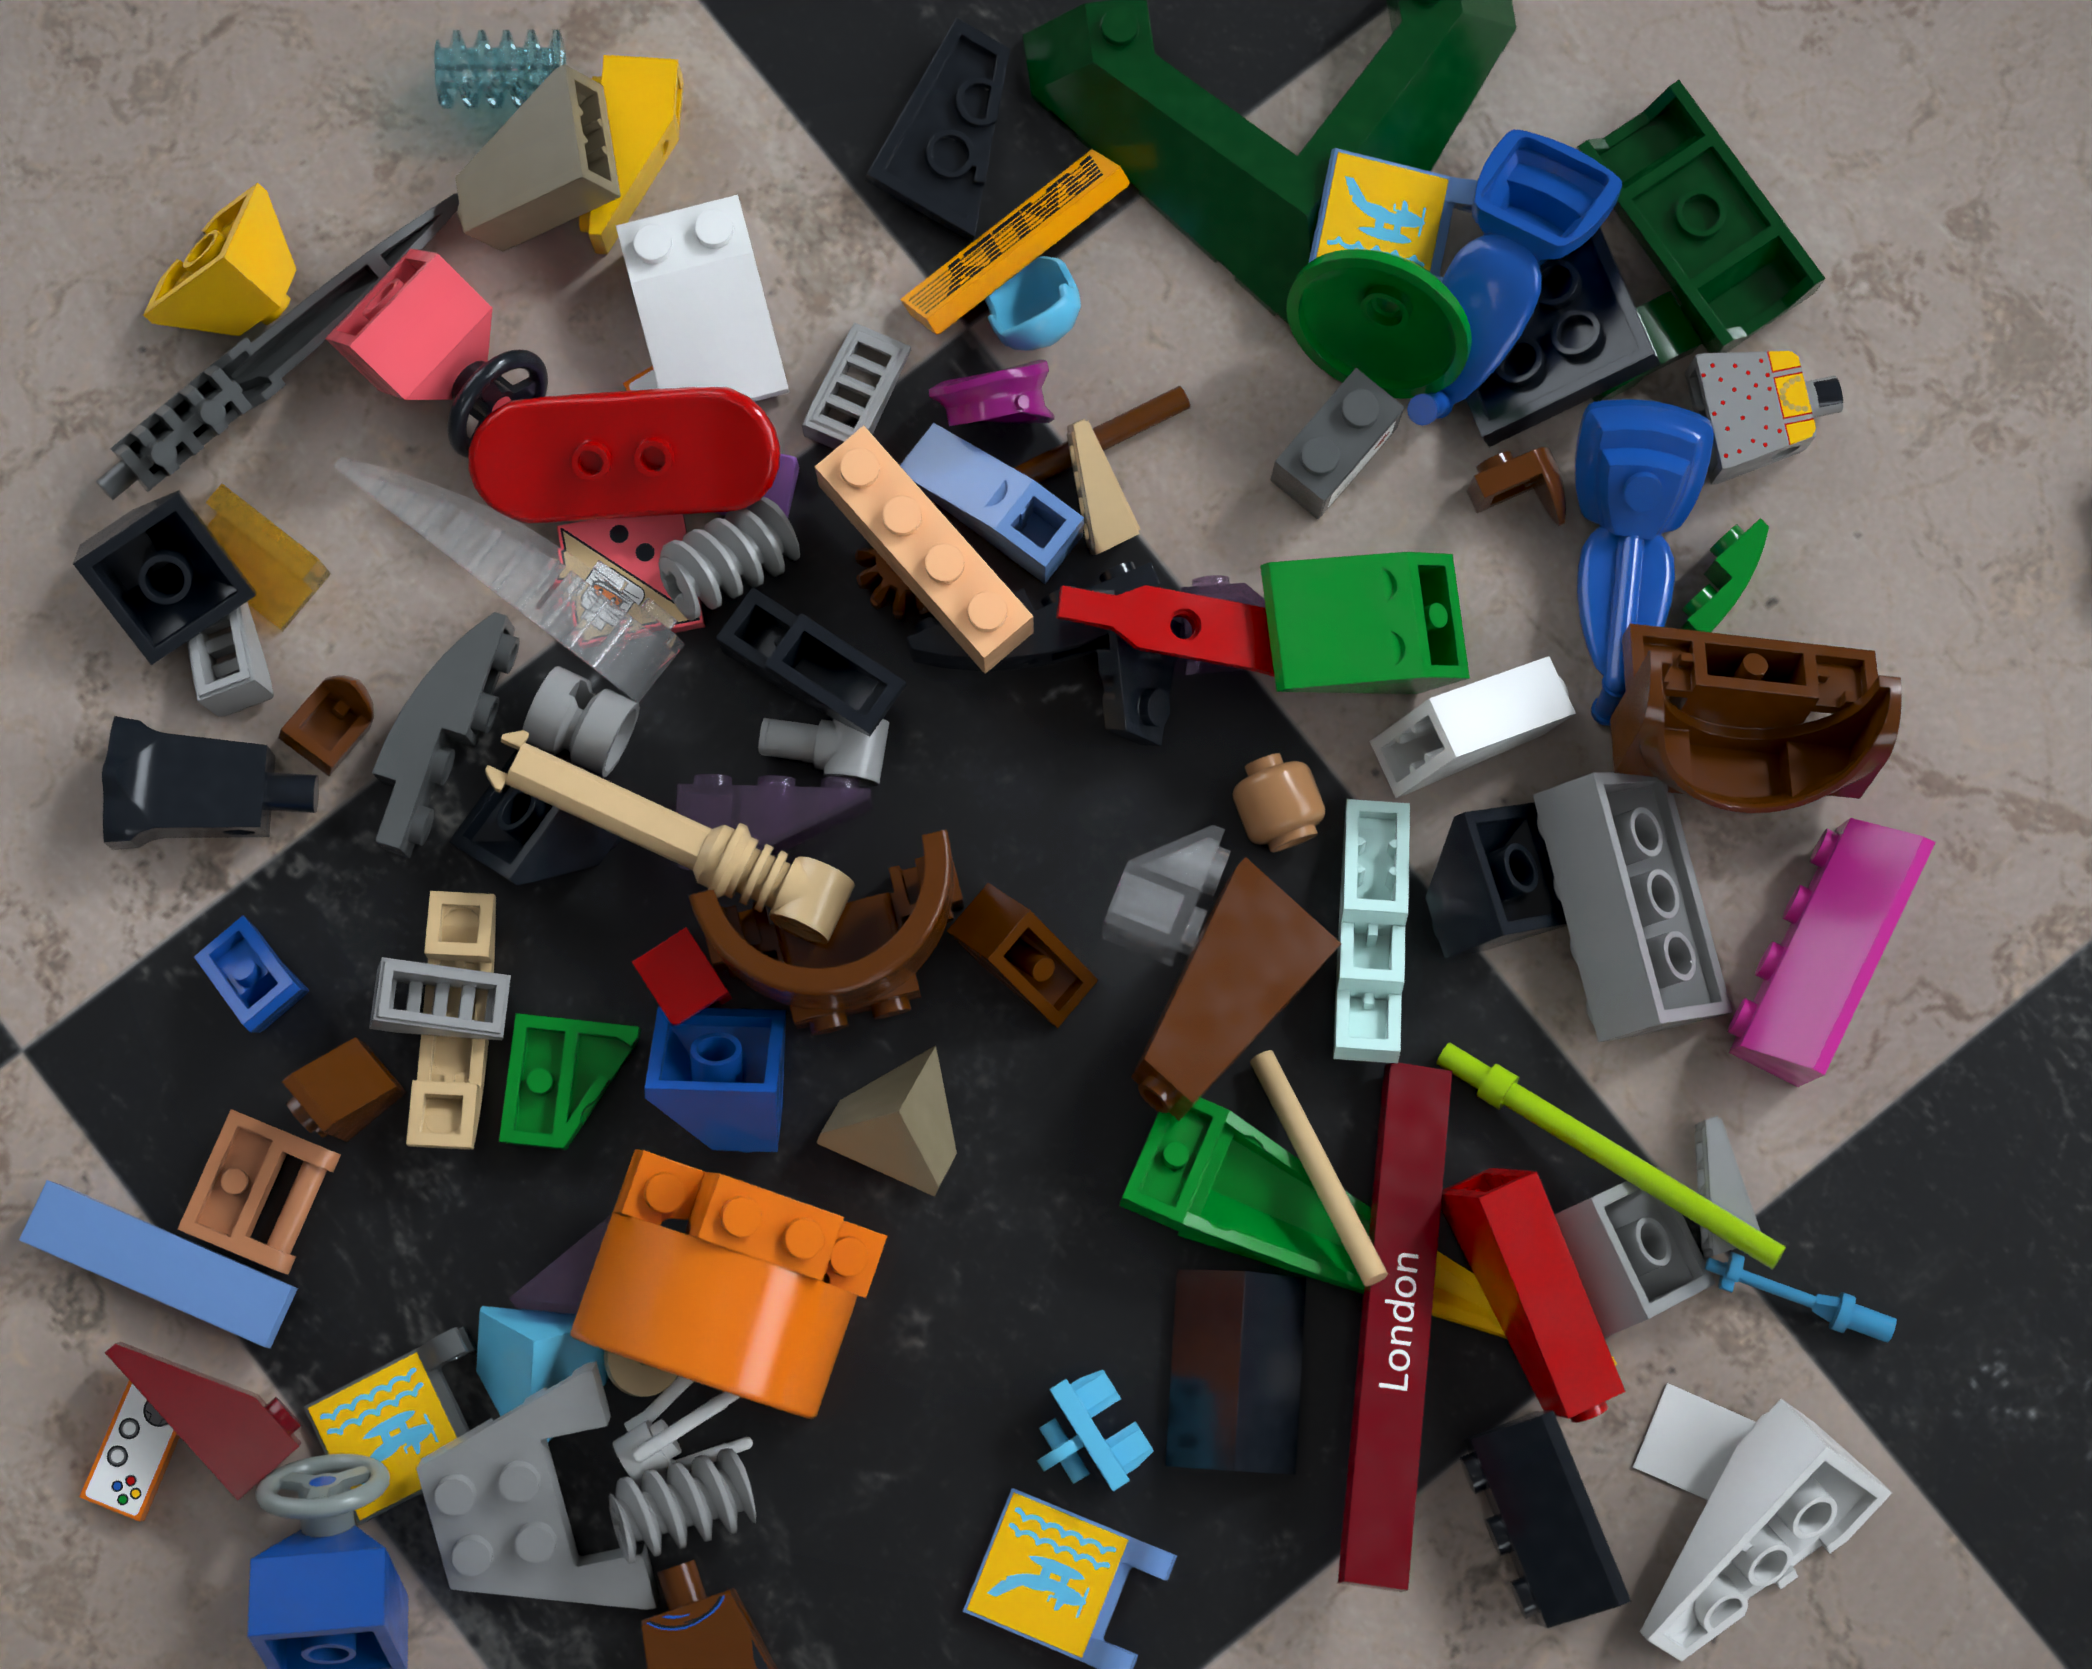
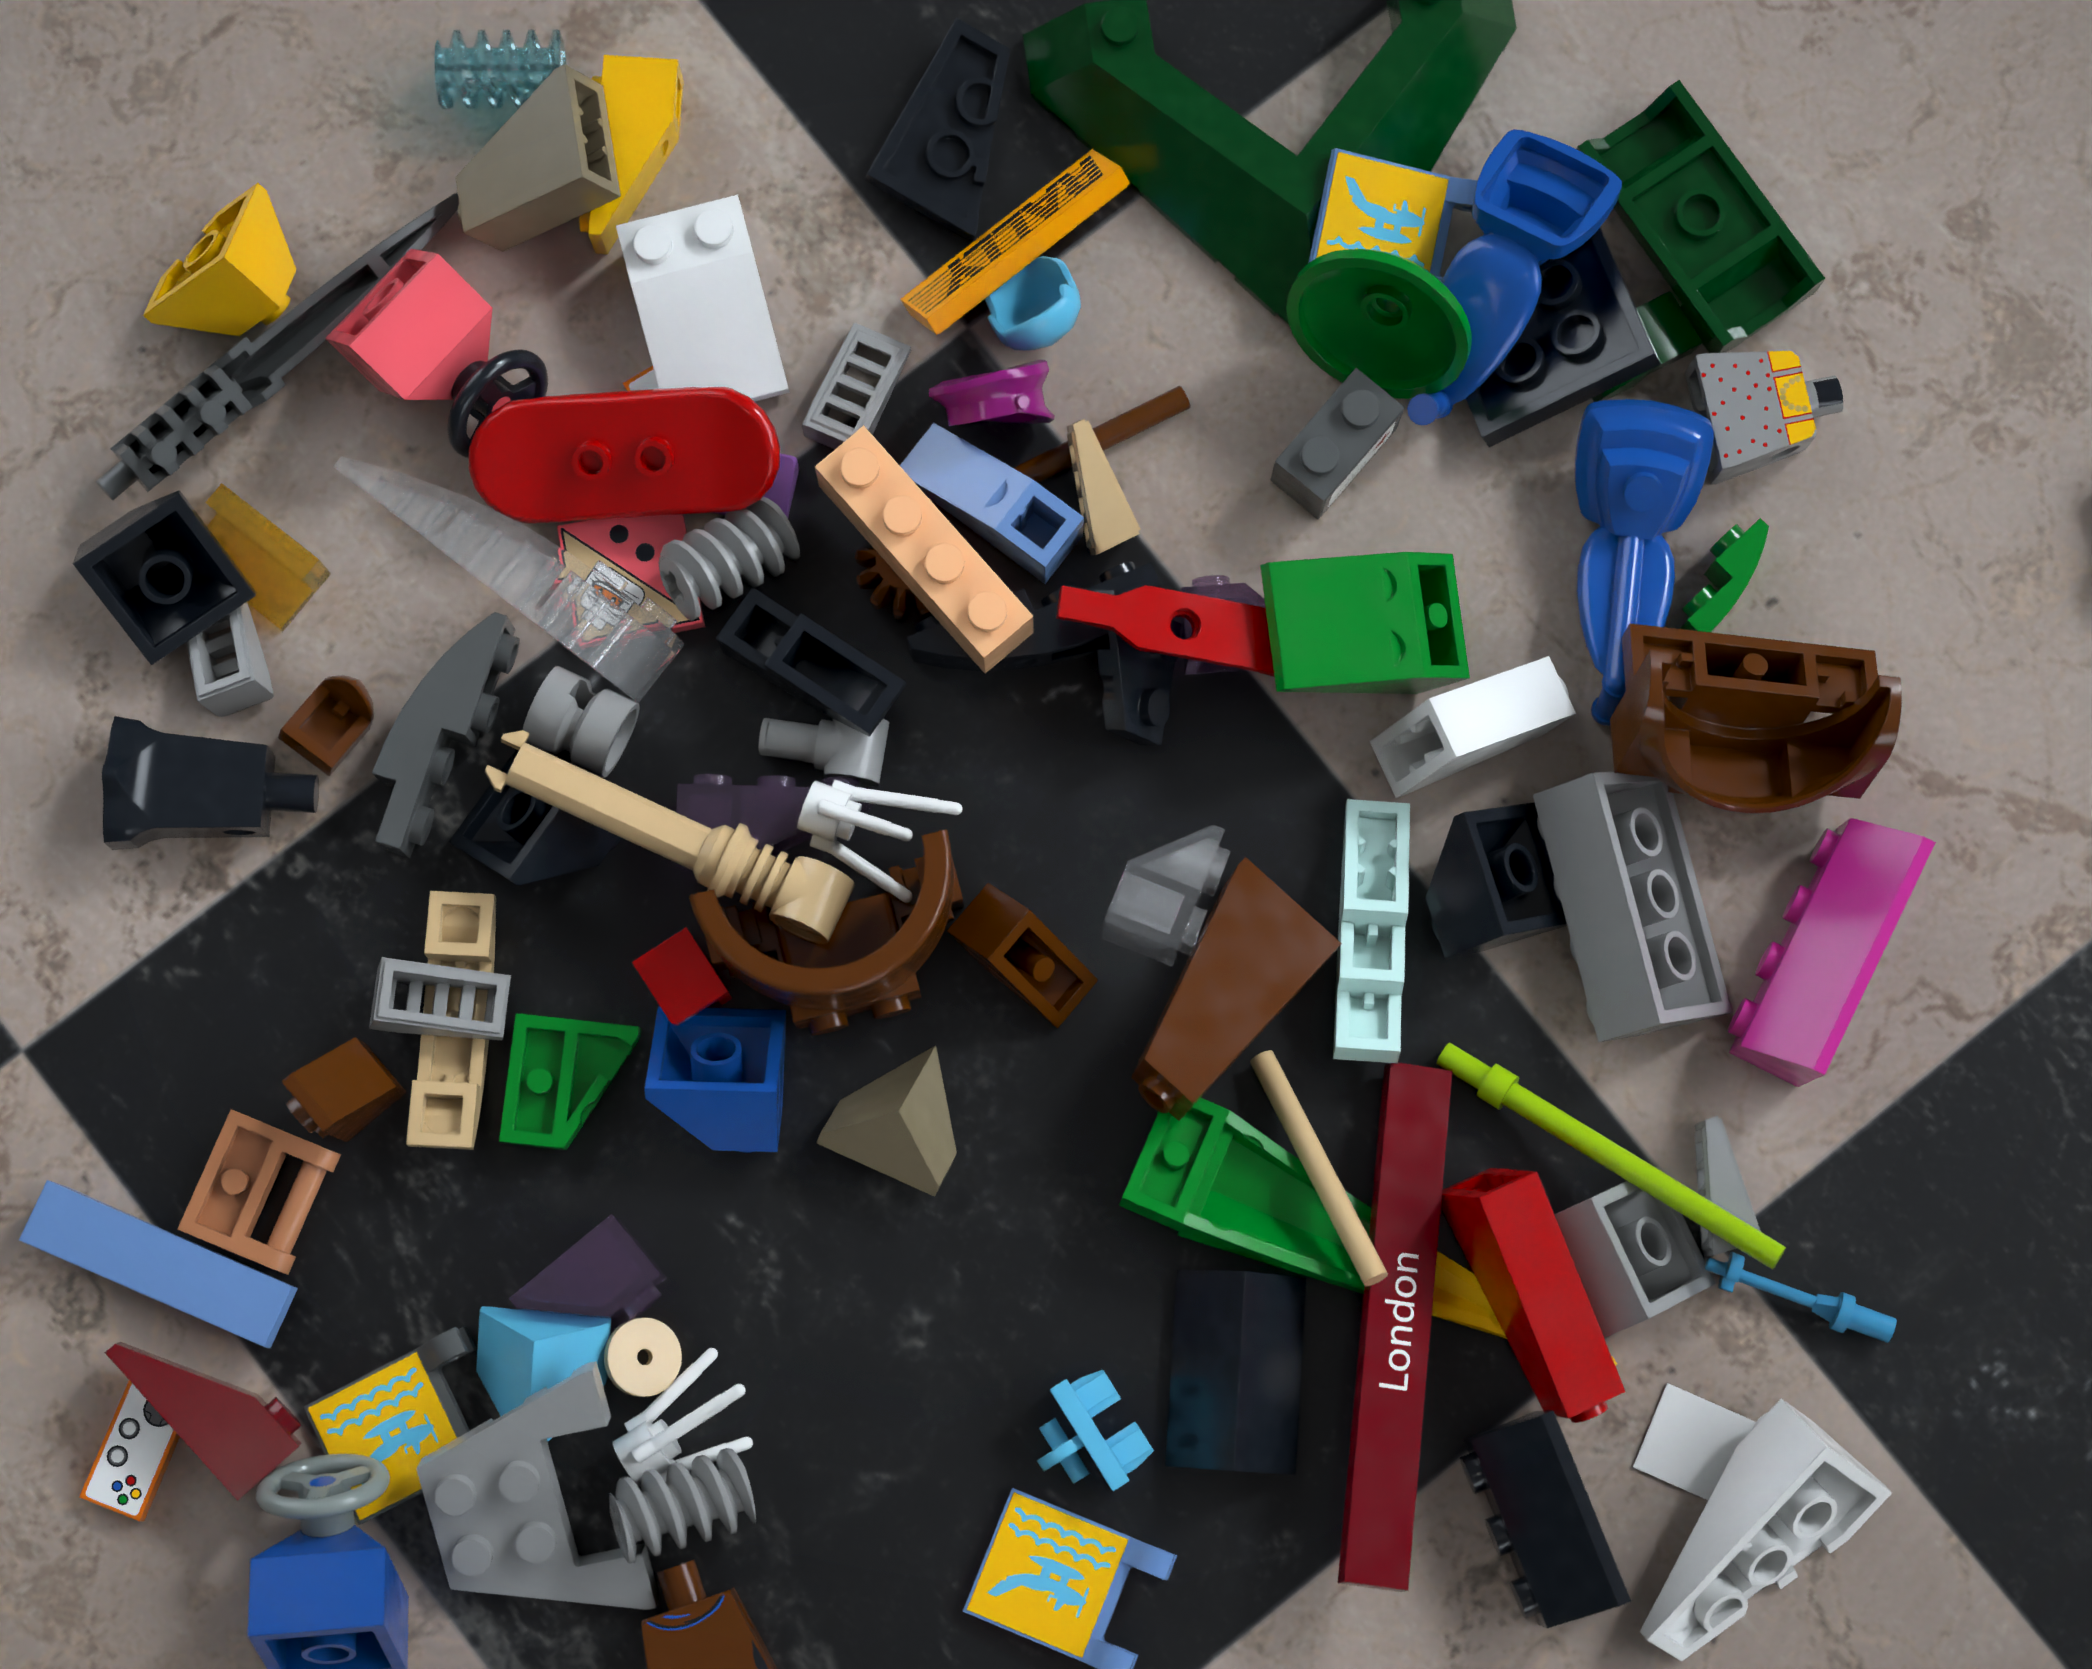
(250, 976): blue slope -> none
(735, 1293): orange piece -> none
(833, 813): none -> white plant
(1278, 803): medium nougat head -> none
(1507, 477): reddish brown plate -> none

